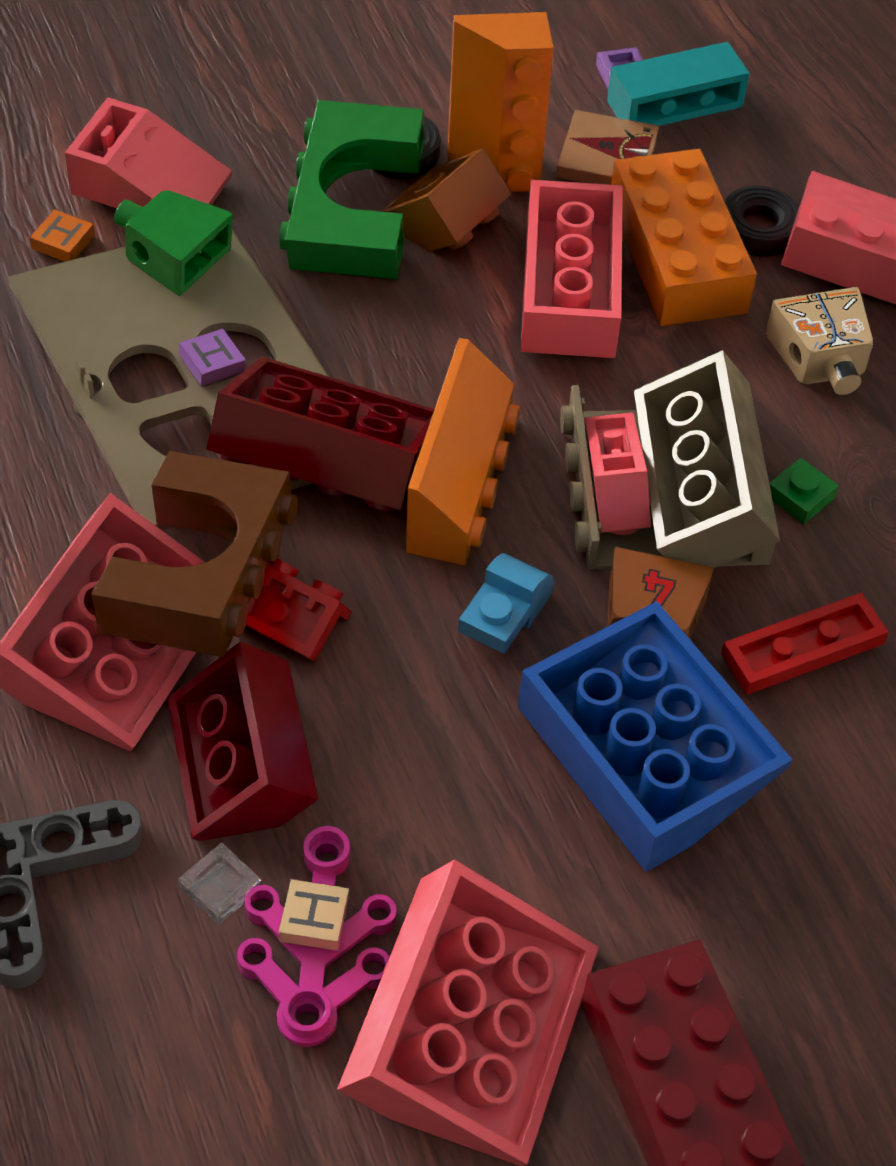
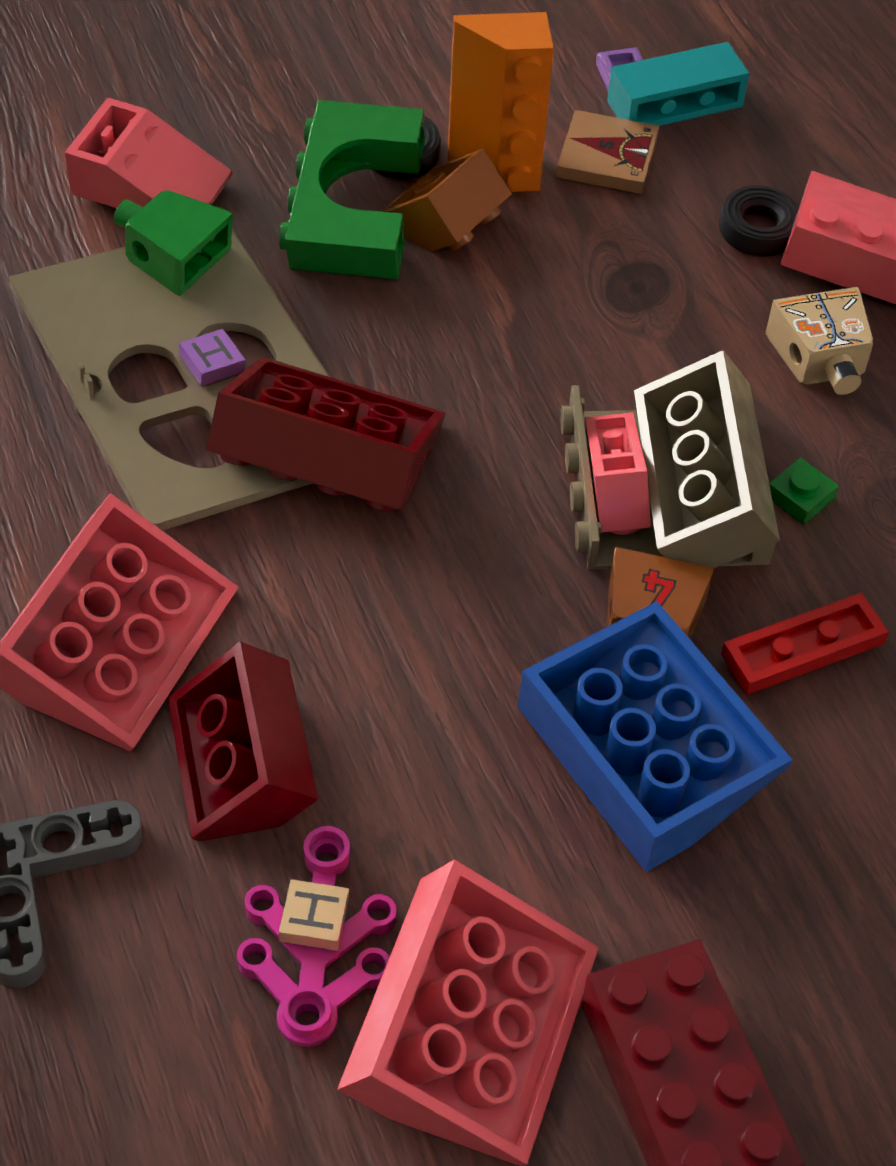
(62, 236): orange tile -> none
(208, 602): reddish brown arch -> none
(218, 883): clear tile -> none
(295, 612): red bracket -> none
(460, 458): orange slope -> none
(506, 602): dark azure brick -> none
(573, 269): coral brick -> none
(683, 238): orange brick -> none

